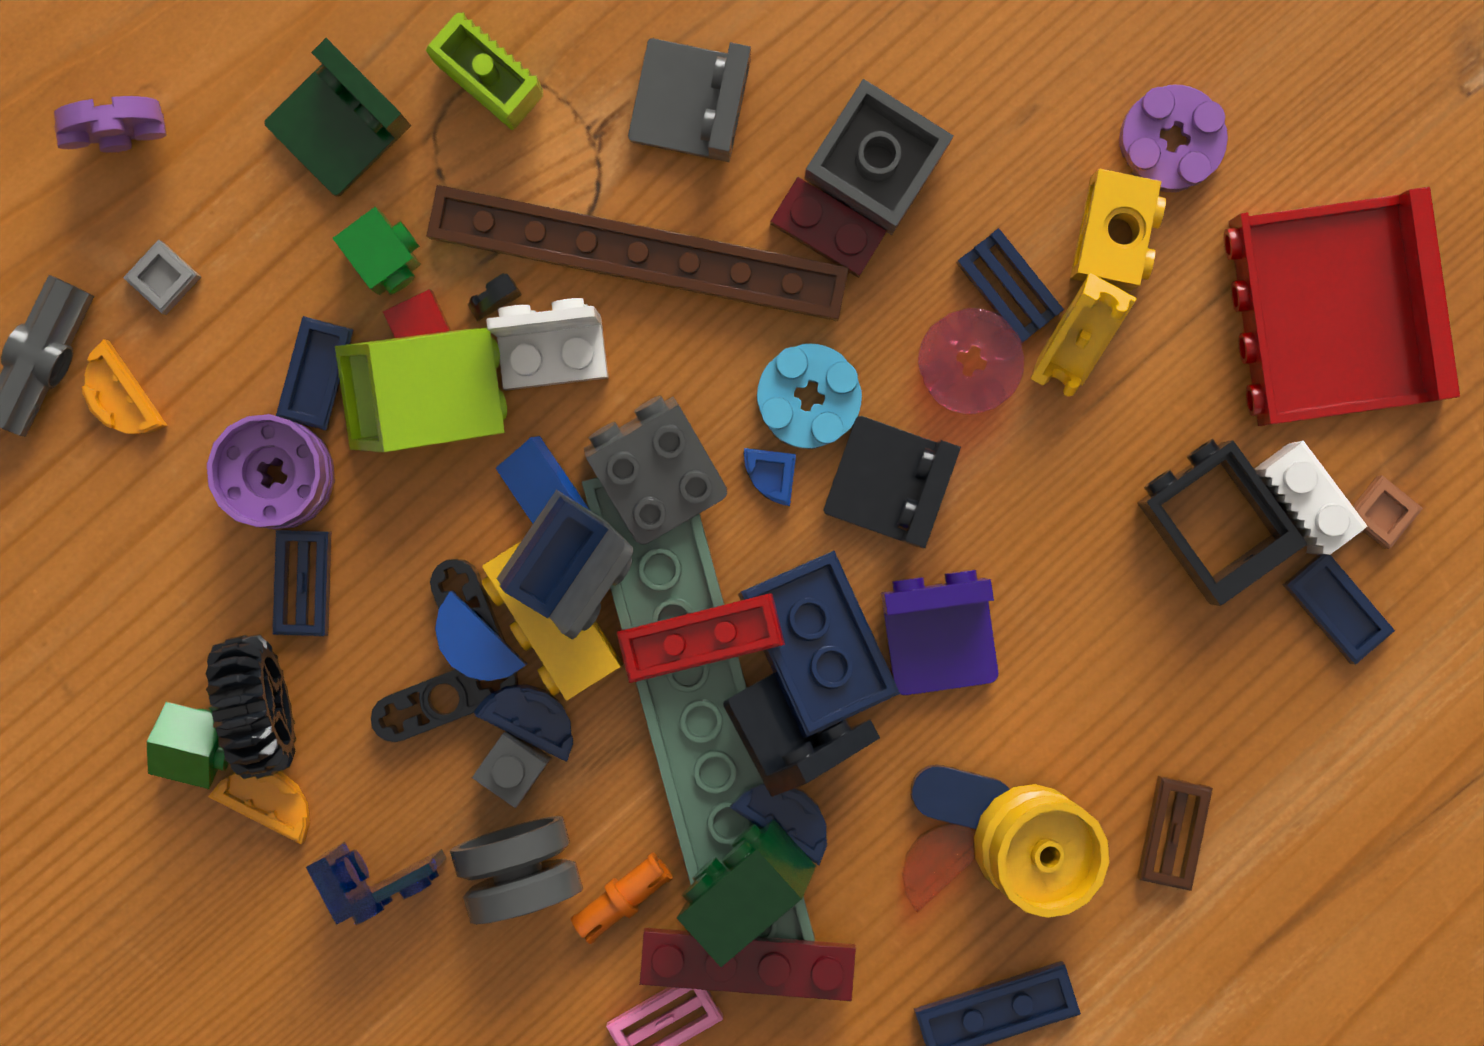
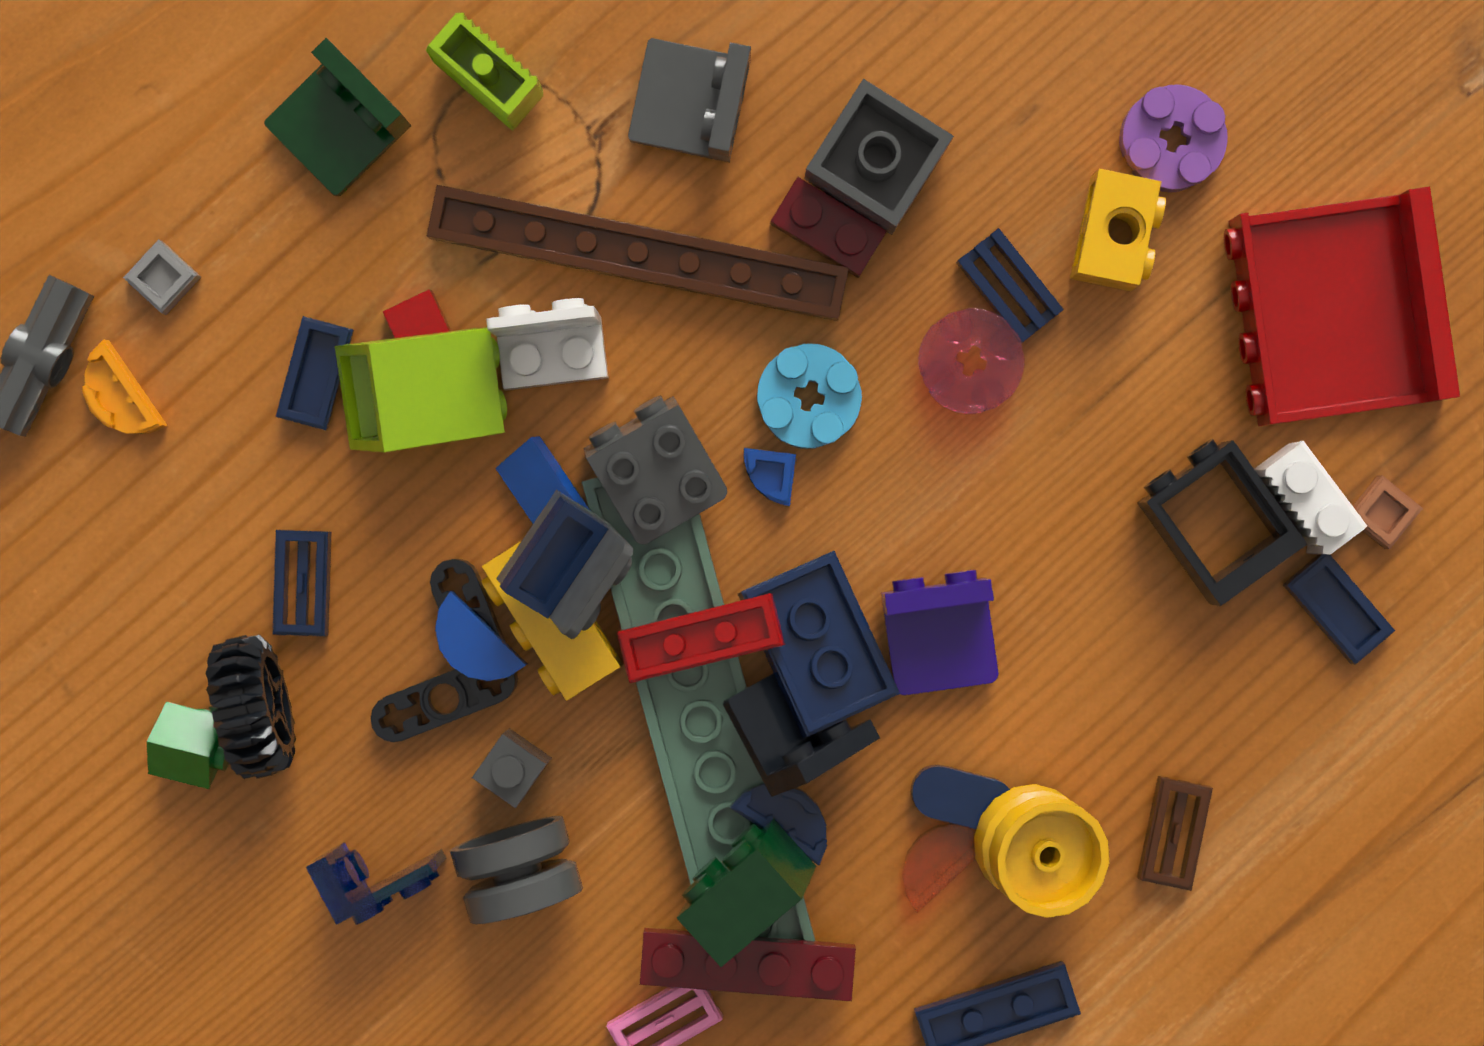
(110, 124): medium lavender plate -> none
(241, 480): medium lavender wheel -> none
(269, 801): light orange tile -> none
(380, 252): green brick -> none
(498, 294): black tile -> none
(531, 716): dark blue tile -> none
(621, 898): orange pin -> none
(891, 481): black bracket -> none
(1083, 334): yellow hinge -> none

